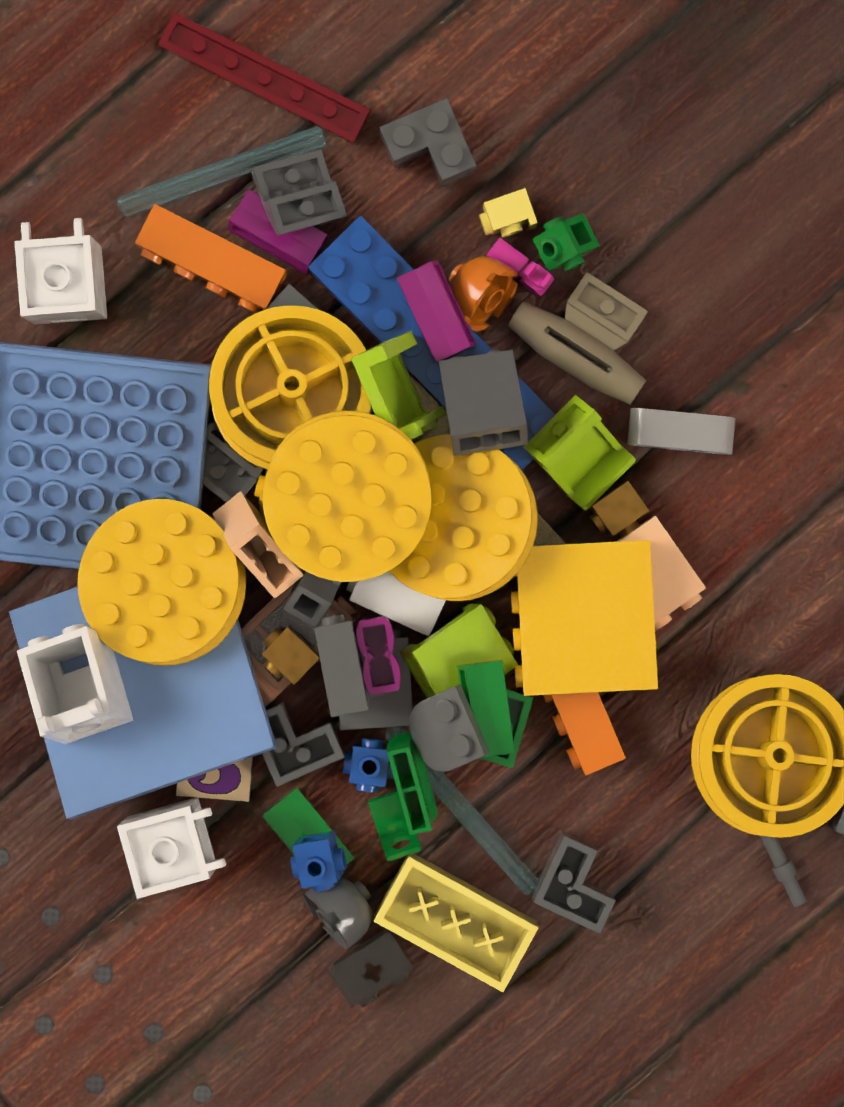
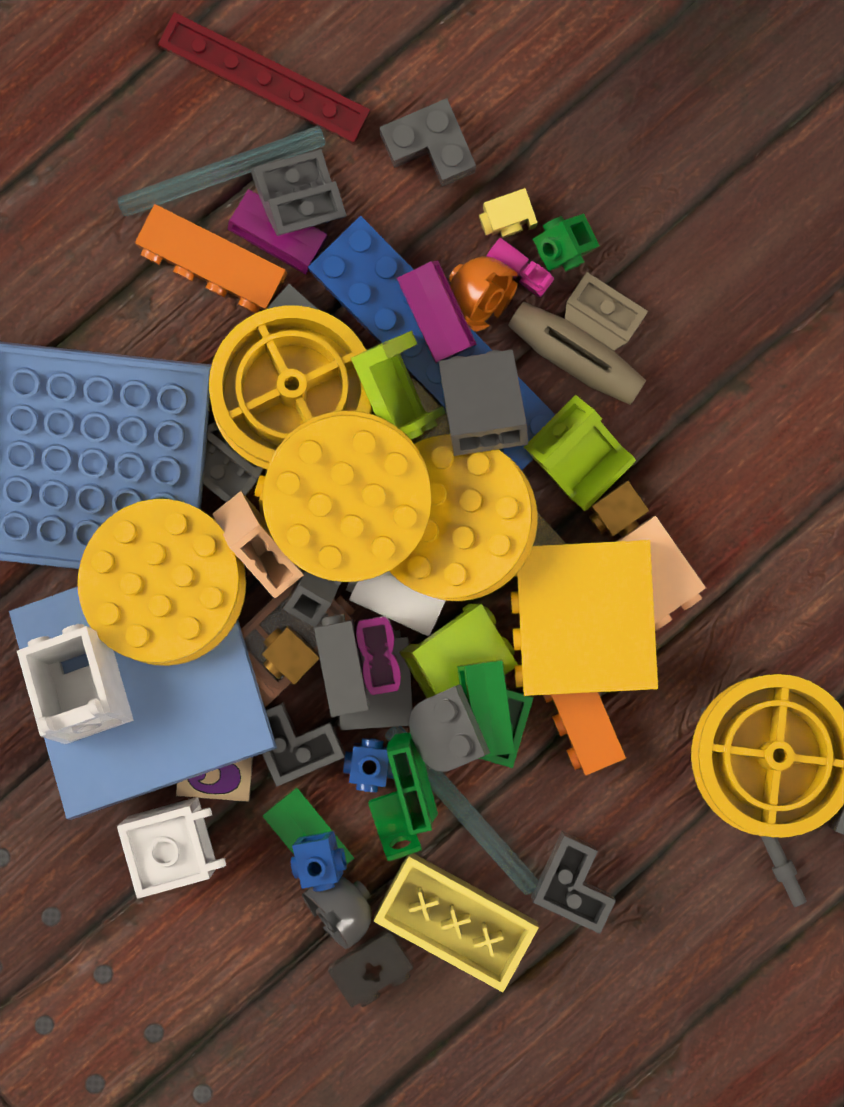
(60, 277): white container -> none
(681, 431): light grey beam -> none

